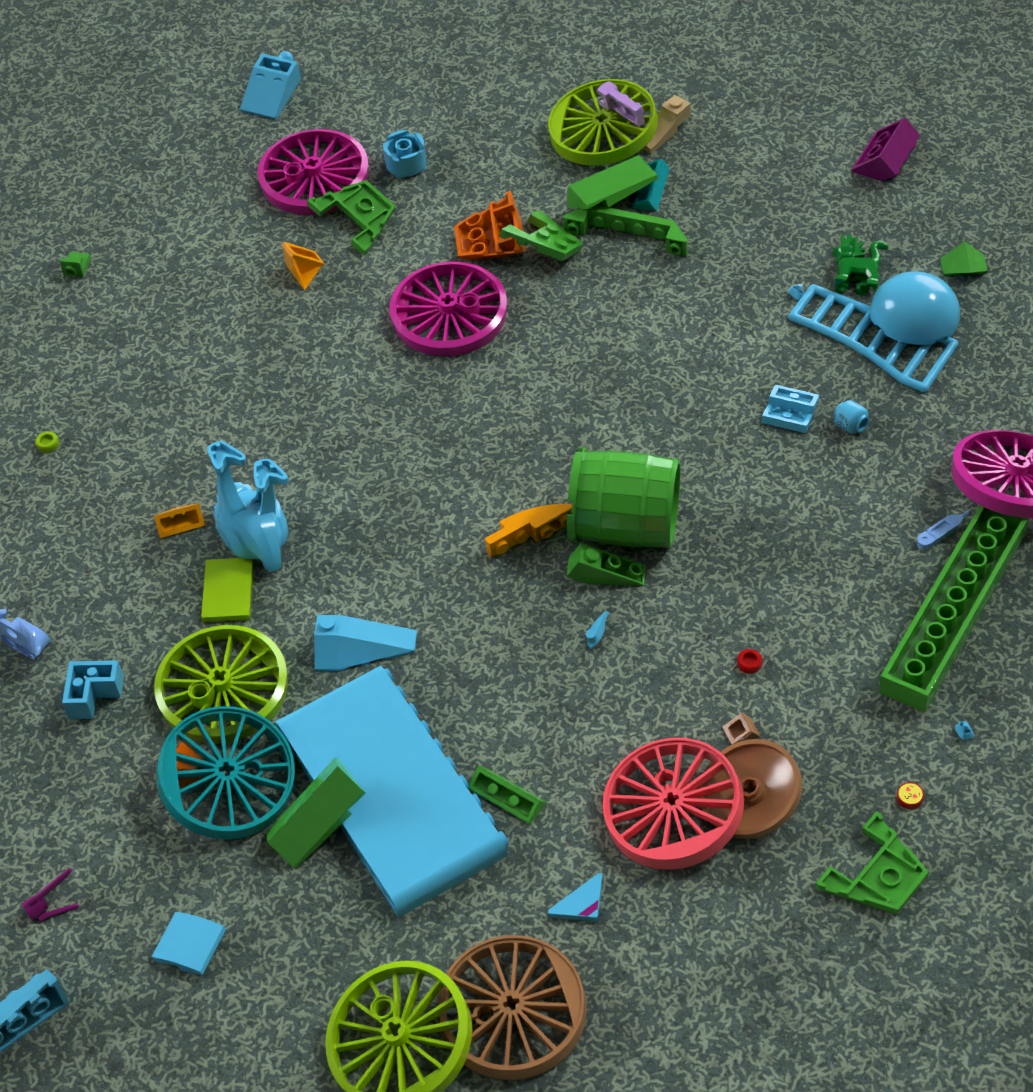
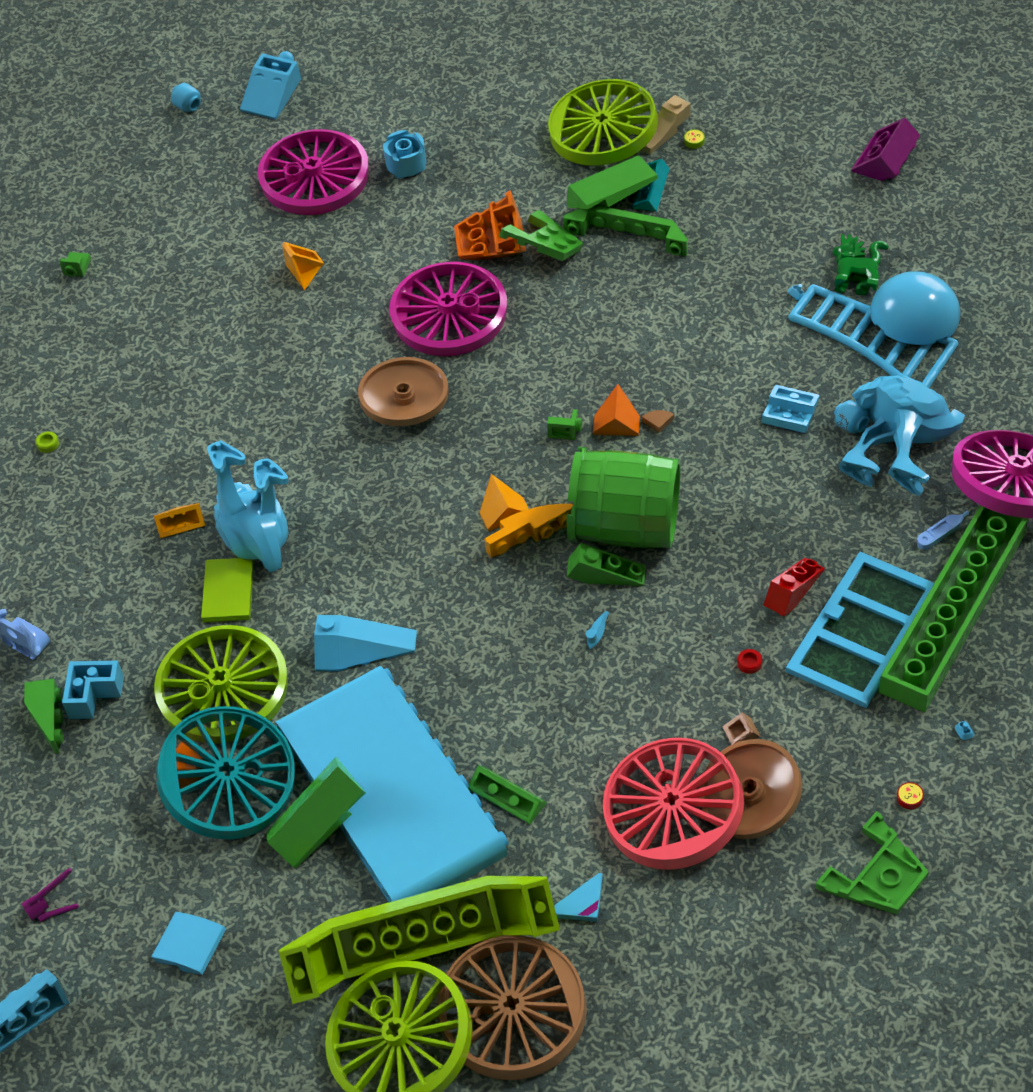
(42, 703): none -> bright green slope
(186, 97): none -> medium azure head
(363, 205): bright green wing -> none
(403, 391): none -> medium nougat dish
(416, 929): none -> lime slope
(500, 503): none -> light orange slope
(564, 427): none -> bright green bracket
(616, 416): none -> orange slope
(620, 103): lavender plate -> none
(658, 419): none -> medium nougat tile
(693, 141): none -> tile
(792, 585): none -> red slope
(859, 629): none -> door
(903, 414): none -> medium azure animal
(963, 260): bright green slope -> none

